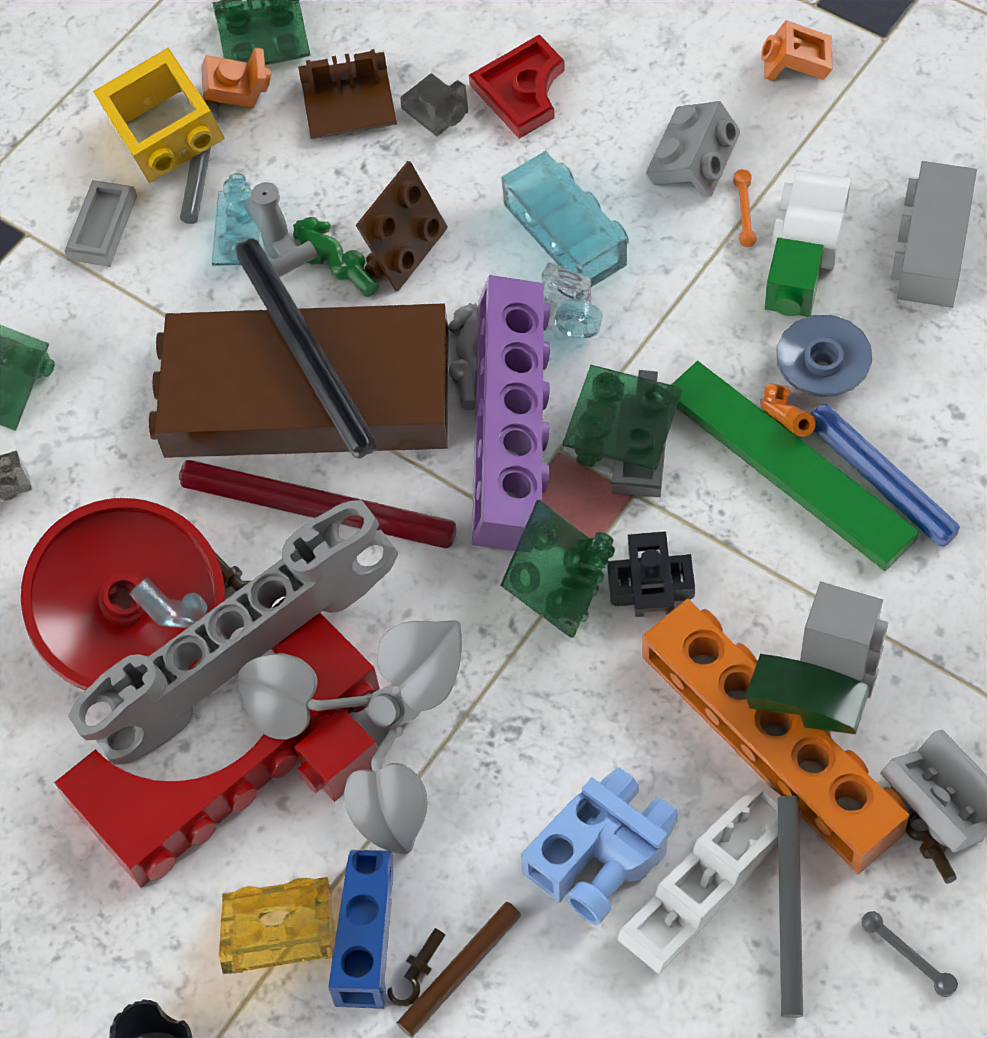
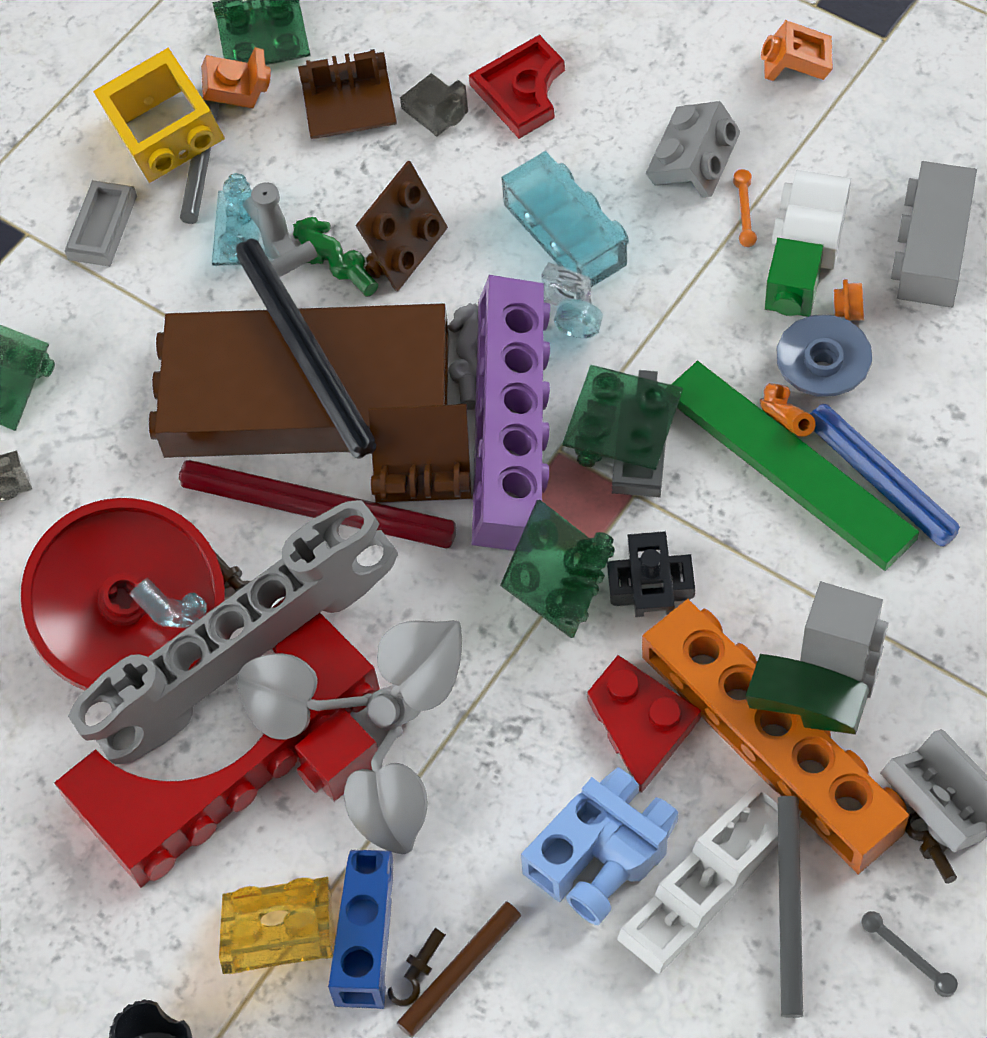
(420, 453): none -> reddish brown hinge
(640, 718): none -> red wing
(849, 301): none -> orange plate

